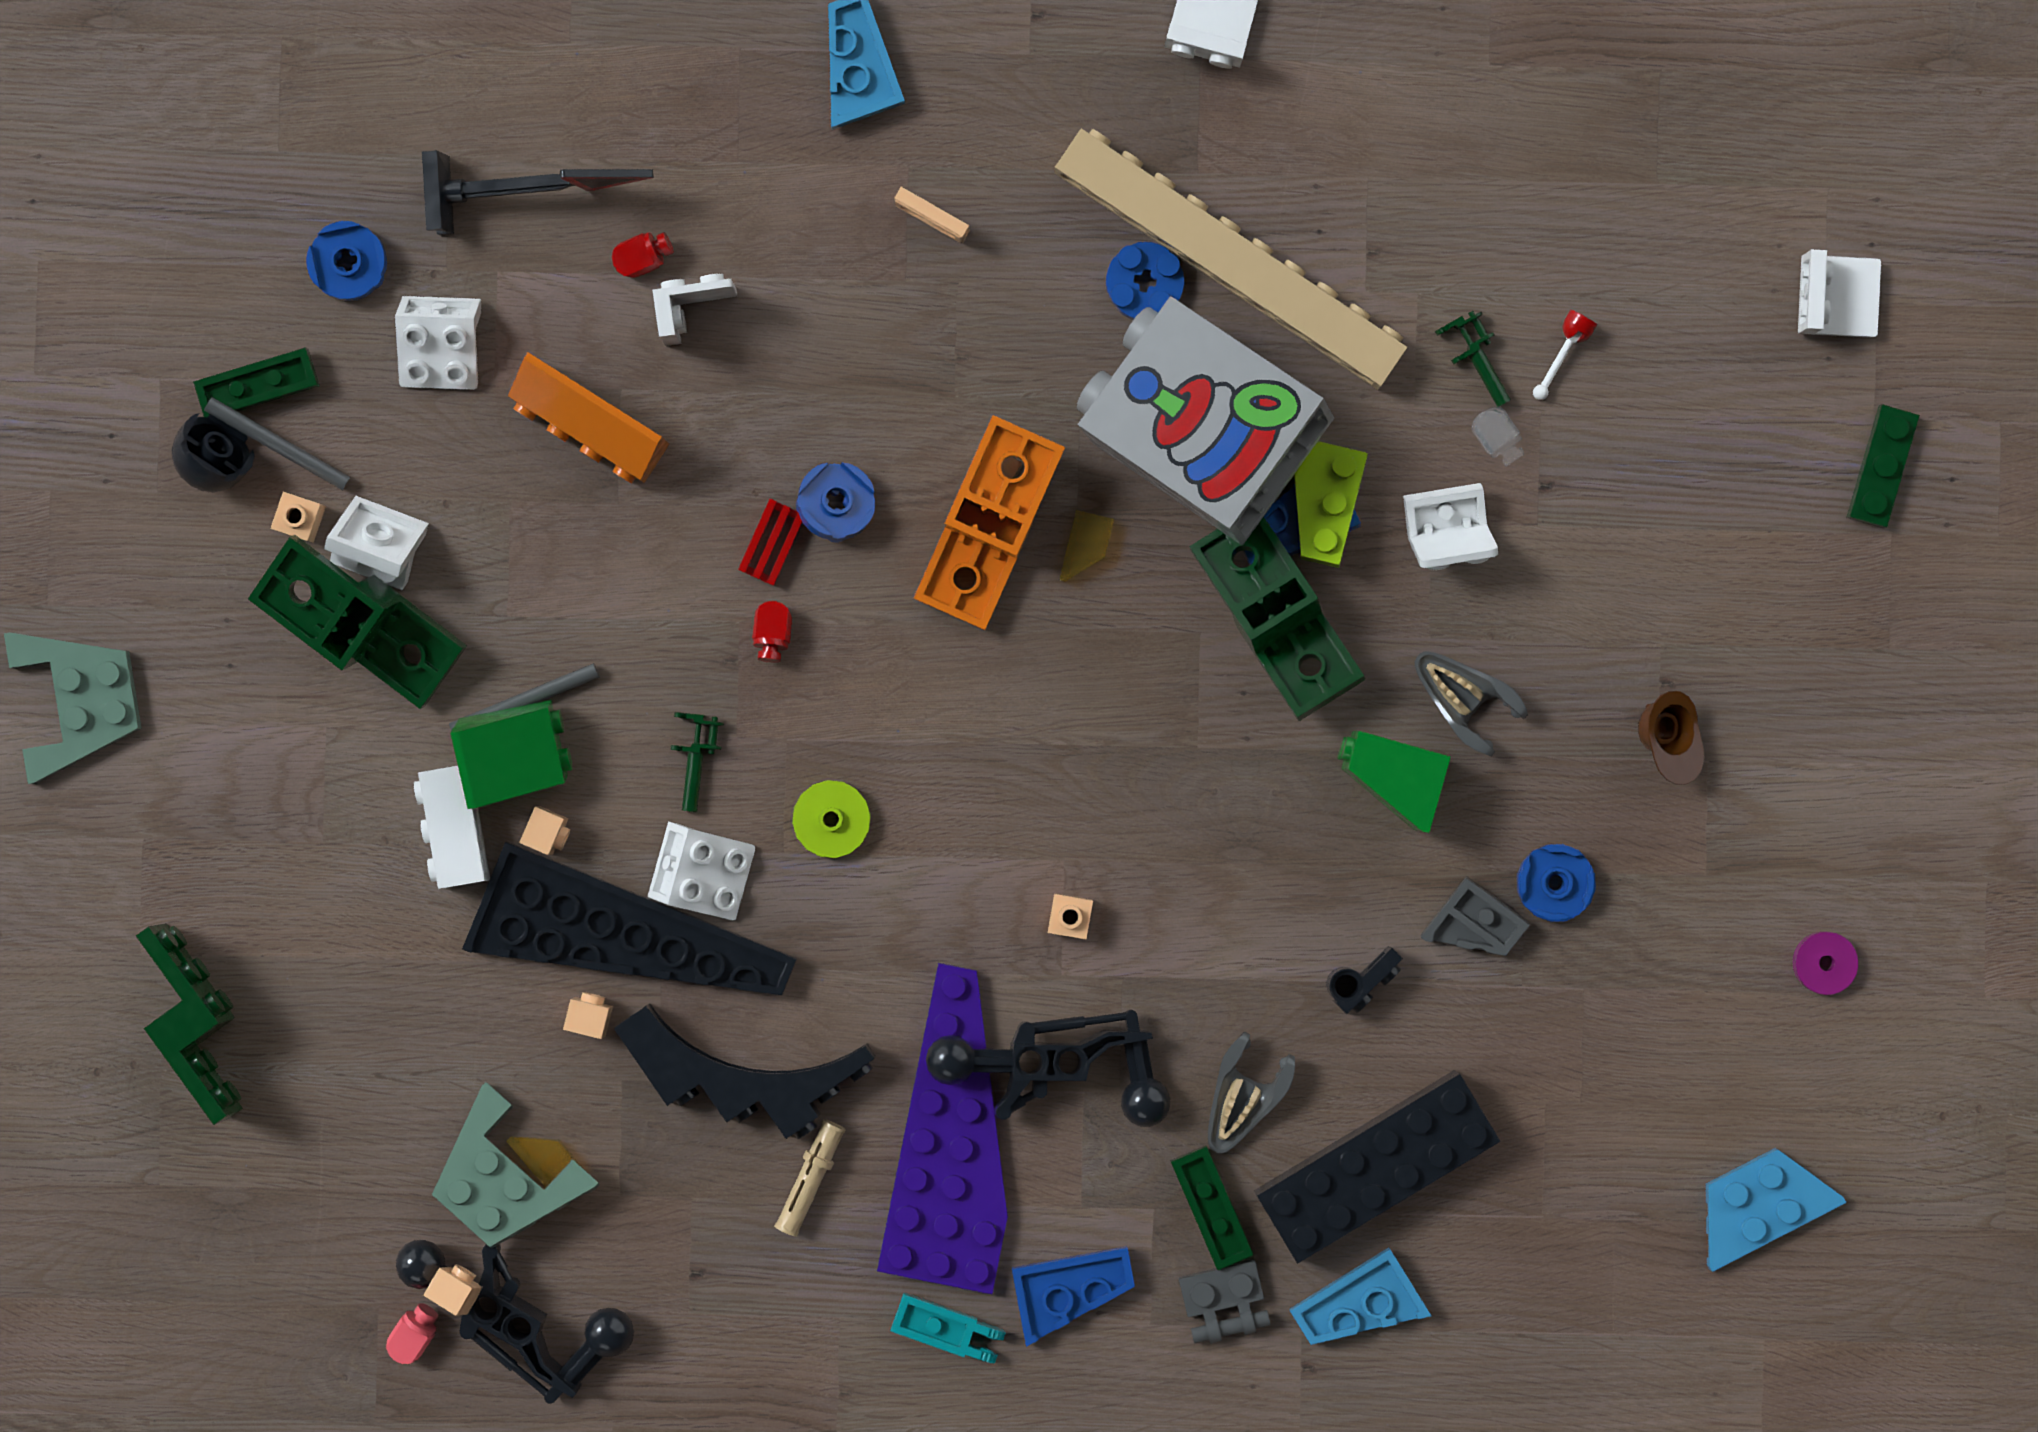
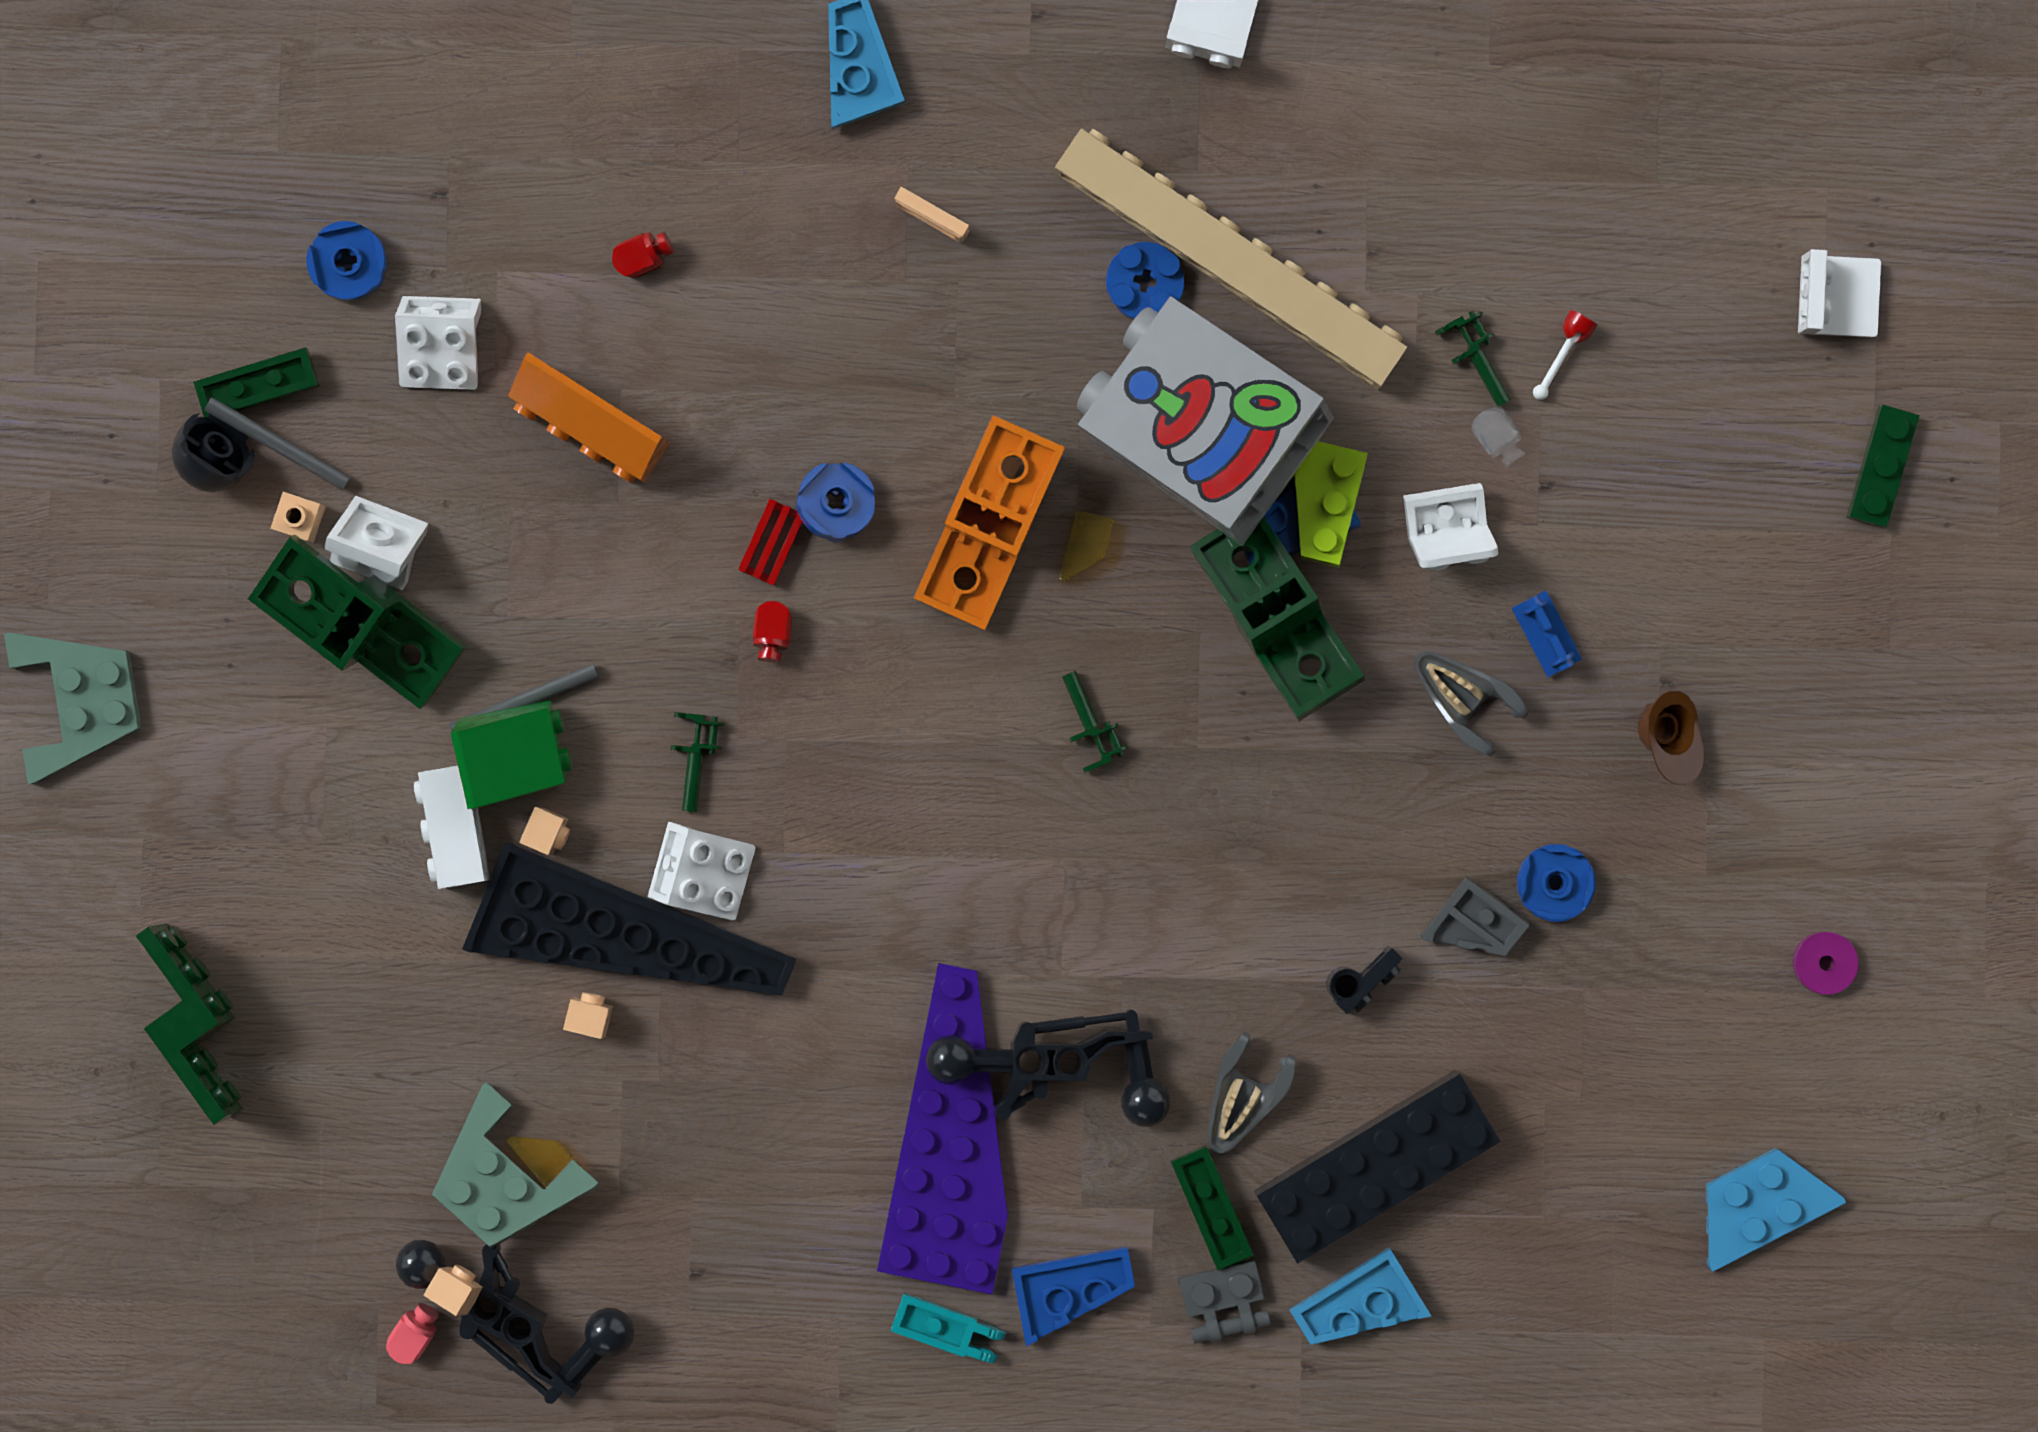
(442, 192): black piece -> none
(674, 293): white bracket -> none
(787, 1095): black arch -> none
(816, 1164): tan pin -> none
(852, 823): lime plate -> none
(1060, 905): light nougat plate -> none
(1090, 721): none -> dark green piece
(1397, 775): green slope -> none
(1546, 633): none -> blue hinge

